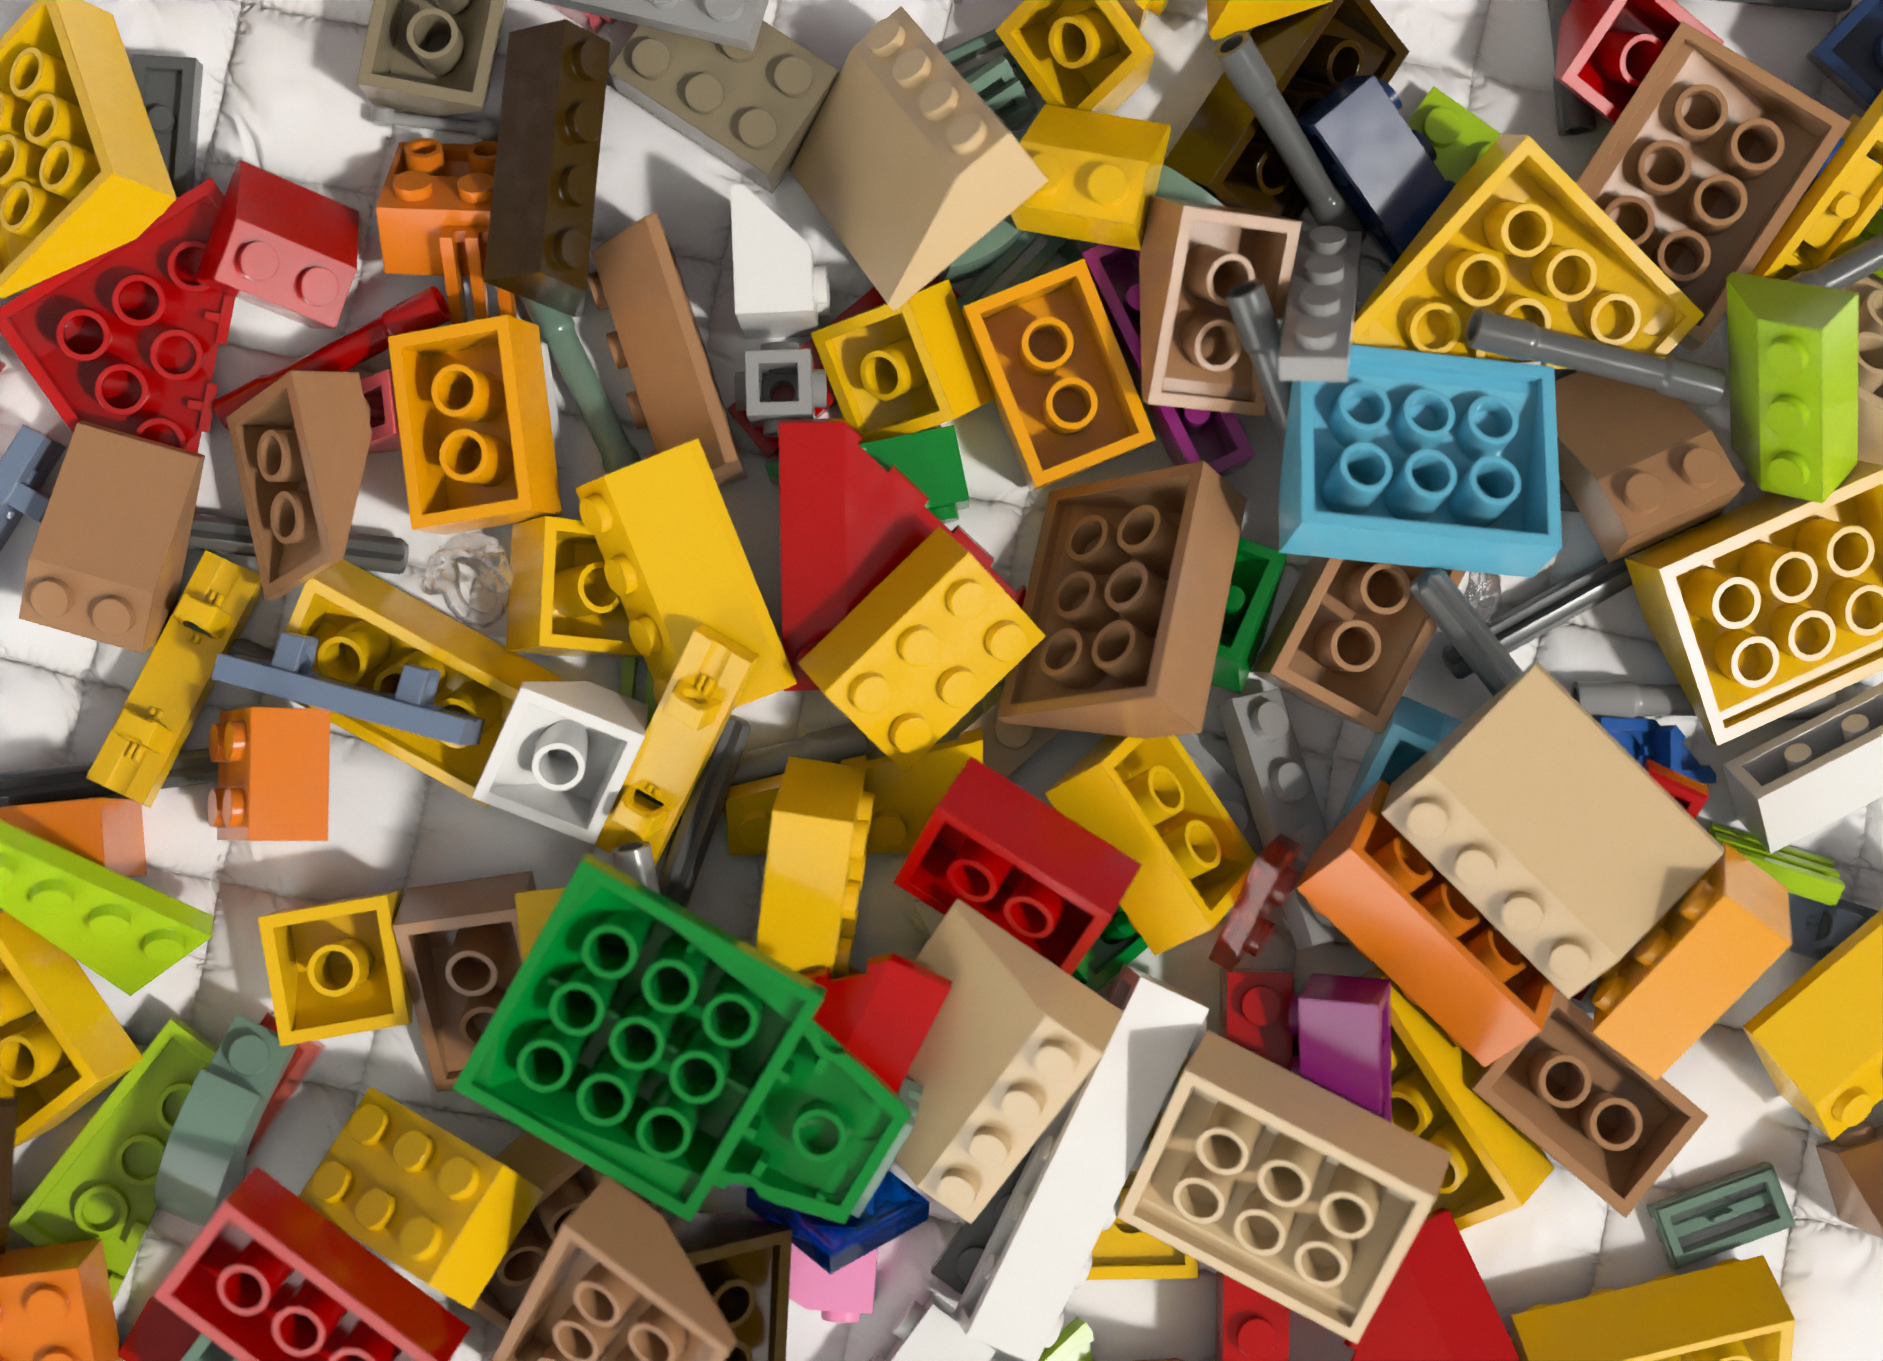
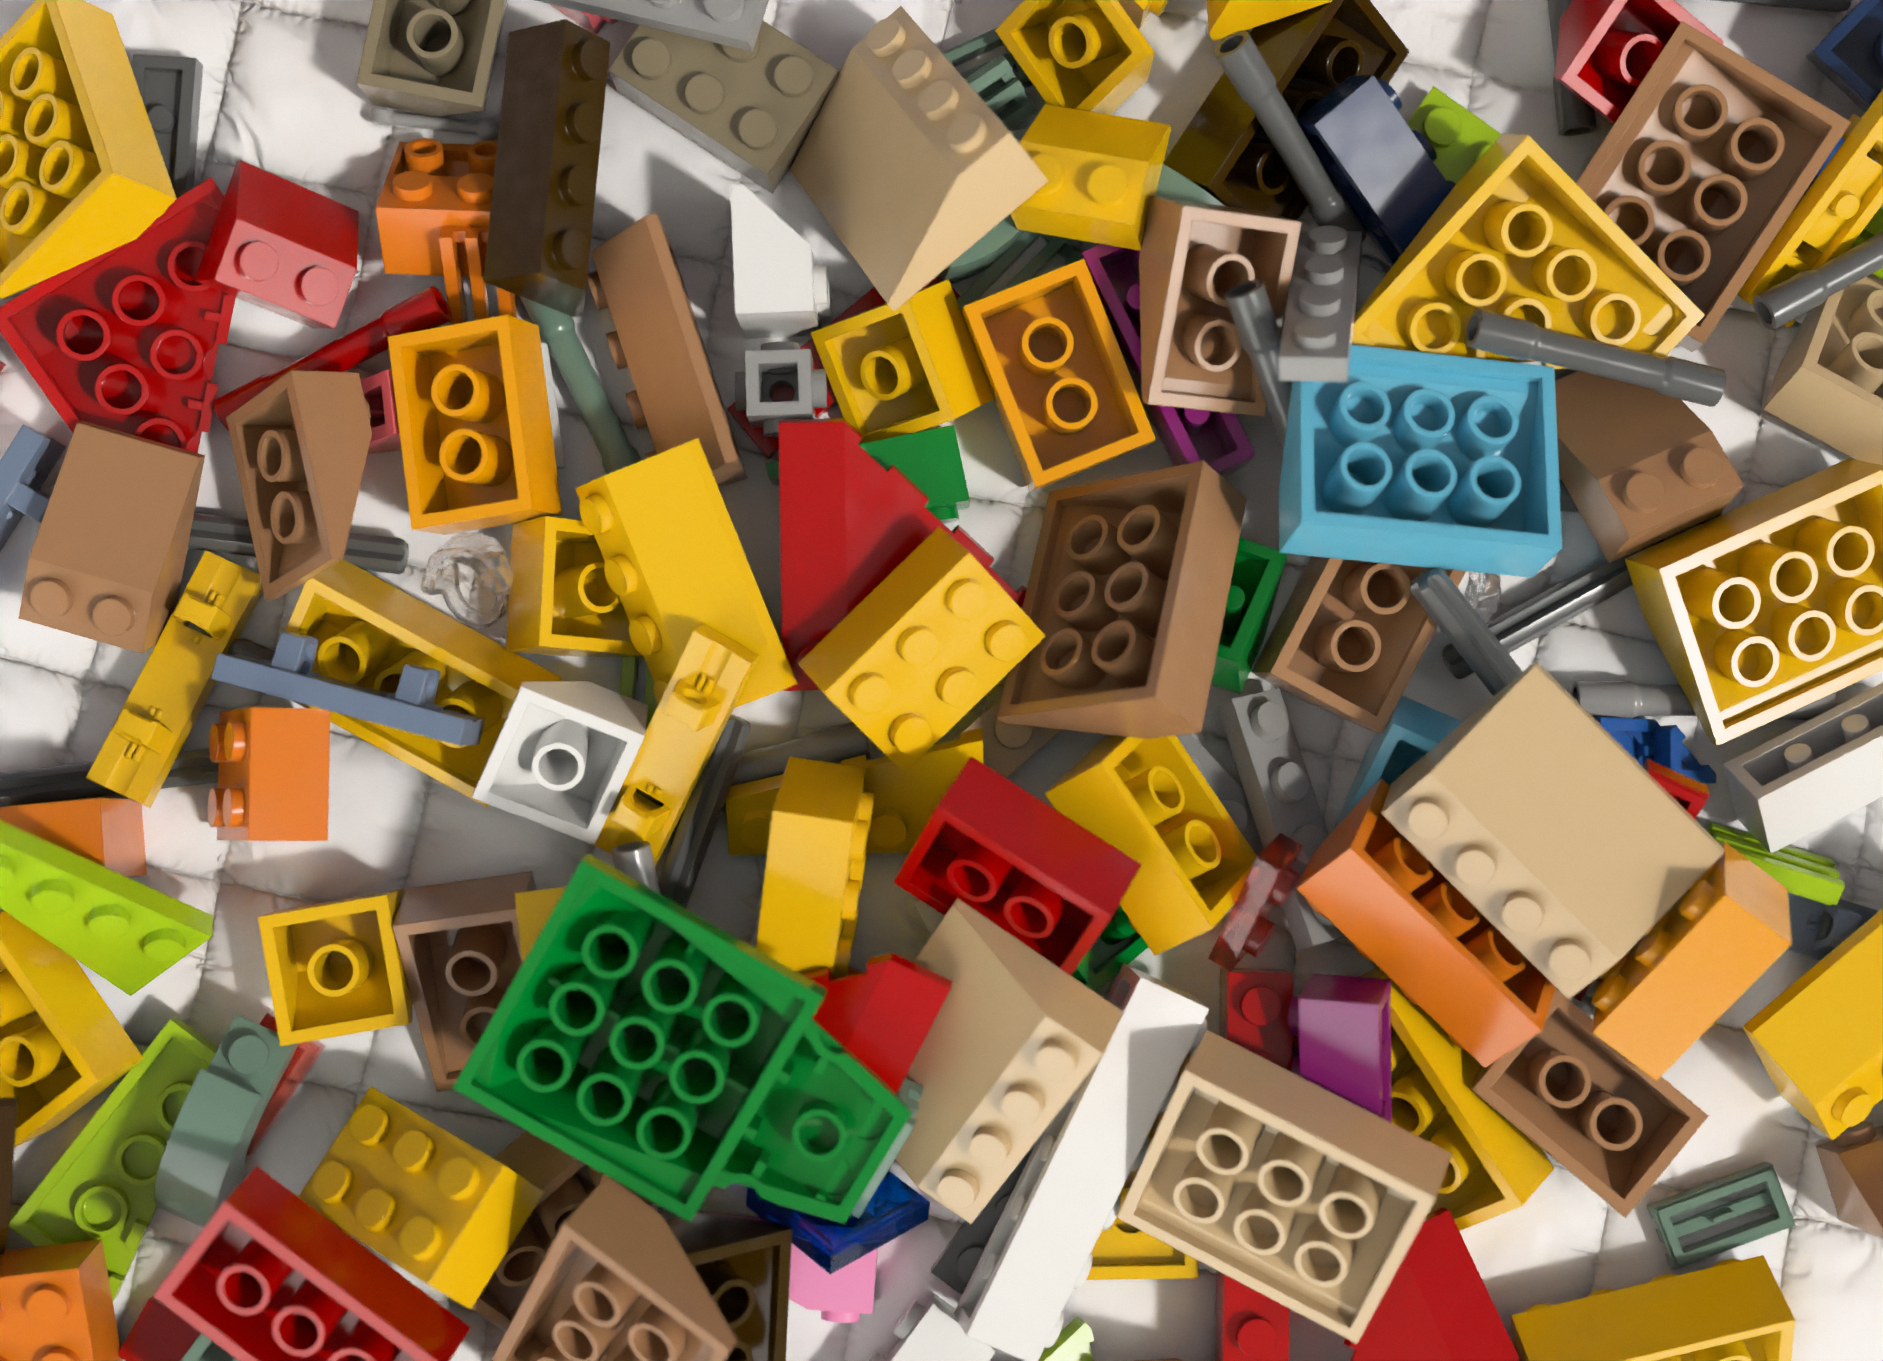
(1793, 383): lime slope -> none

